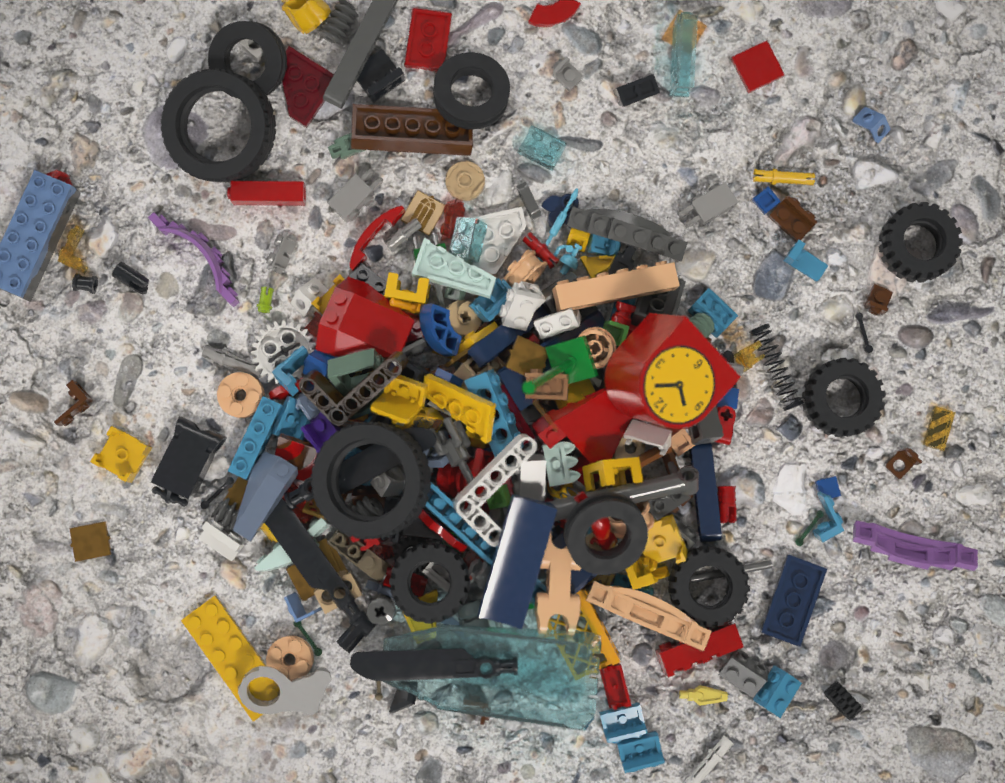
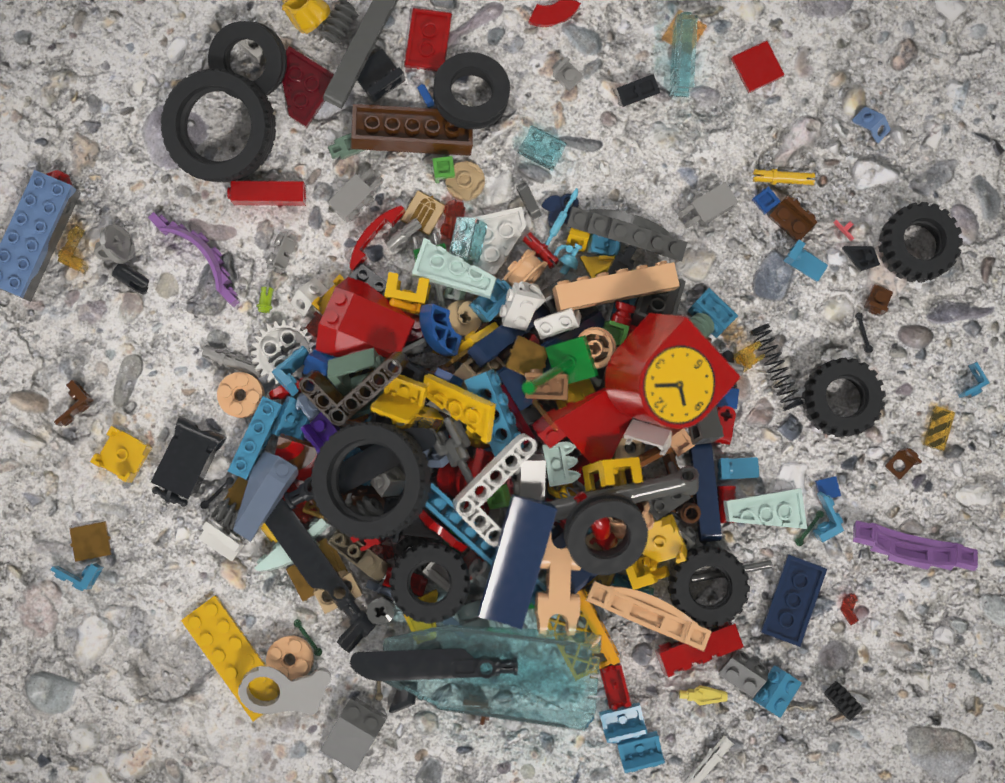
(85, 283): black bush -> none
(89, 576): none -> dark azure bracket
(114, 245): none -> light grey tile
(296, 608): medium blue bracket -> none
(353, 733): none -> slope
(426, 96): none -> blue tile
(443, 168): none -> bright green panel
(693, 515): none -> reddish brown brick
(737, 468): none -> dark azure bracket
(771, 509): none -> light aqua wing
(844, 229): none -> coral piece
(847, 607): none -> clear red arm
(862, 256): none -> black piece
(982, 381): none -> dark azure bracket

